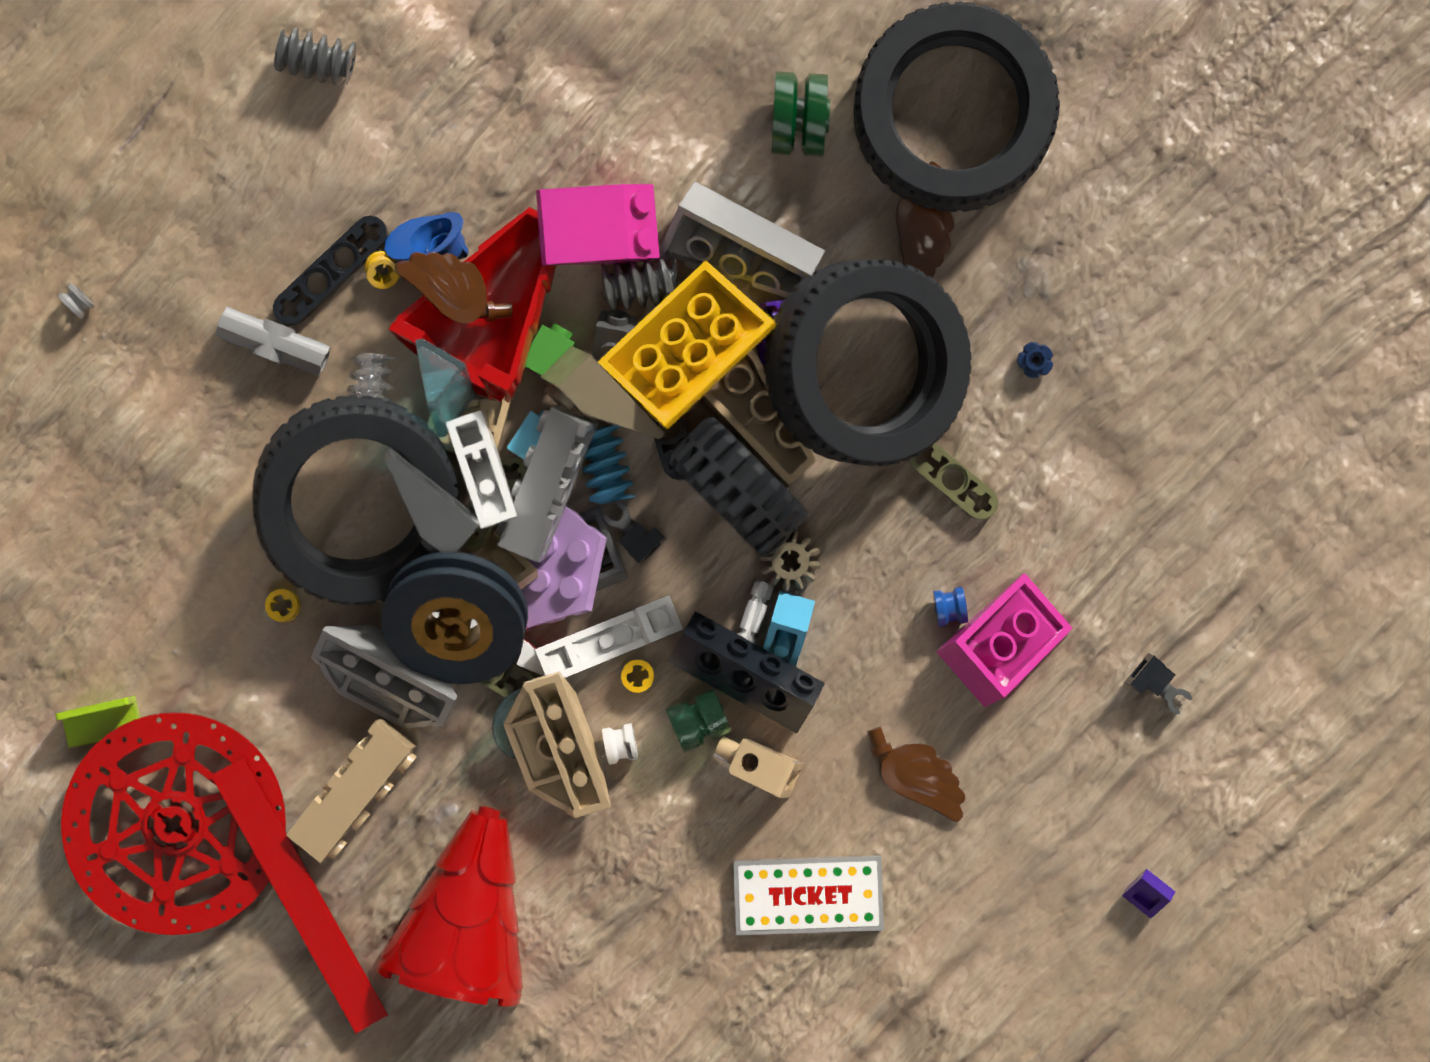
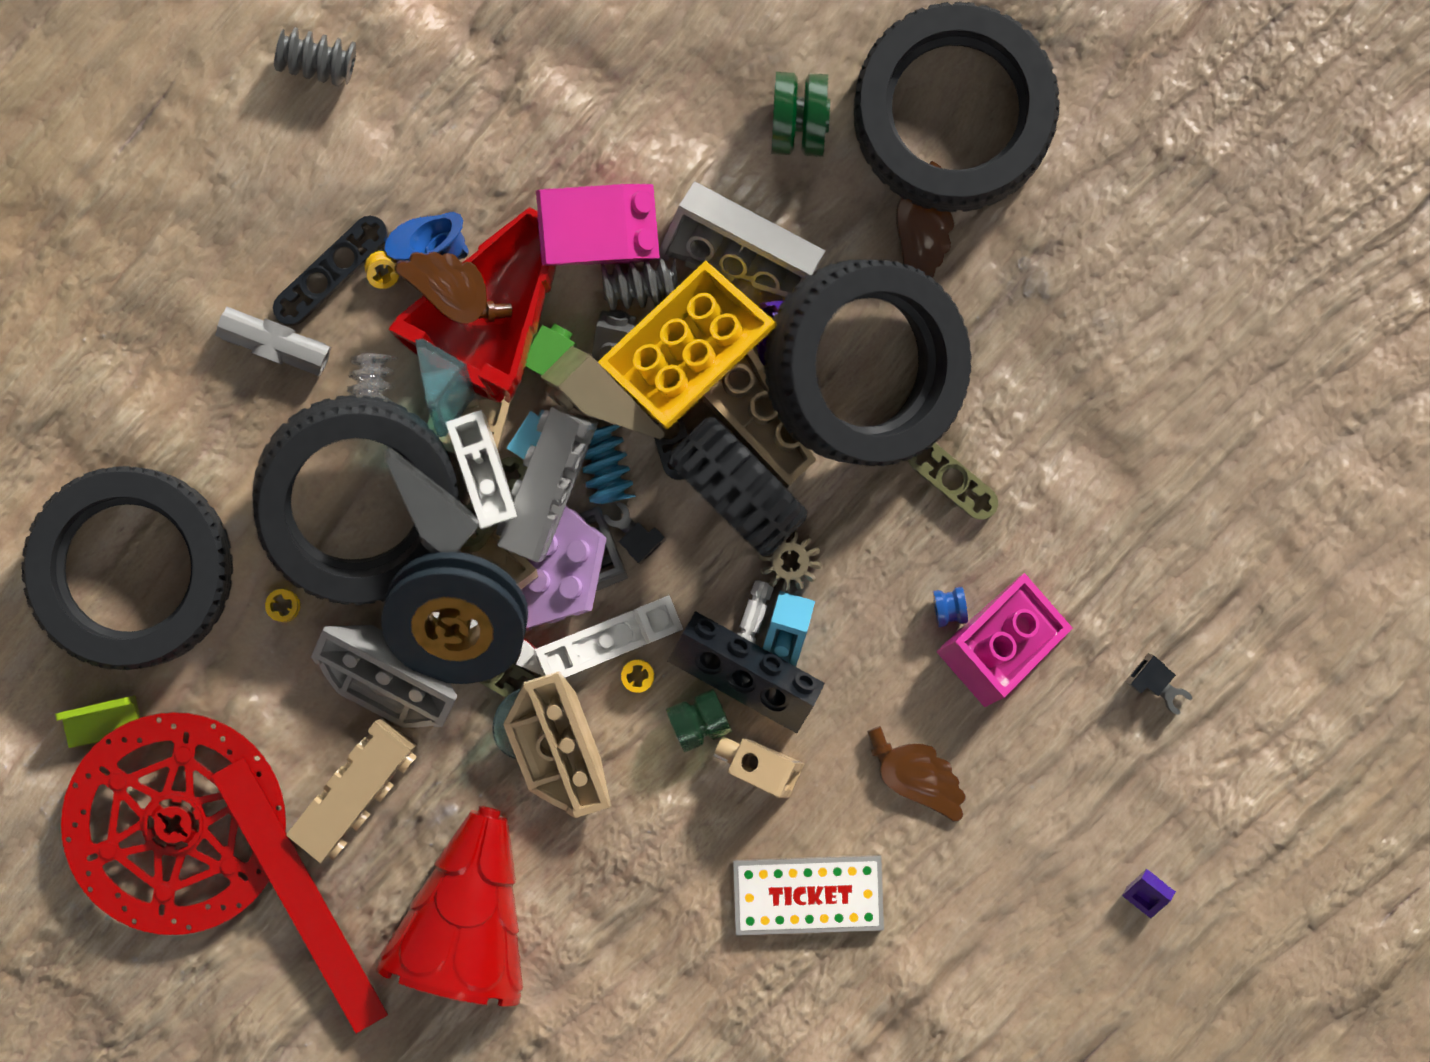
(46, 568): none -> black tyre
(76, 300): light grey bush -> none
(620, 743): white wheel -> none
(1032, 350): dark blue plate -> none

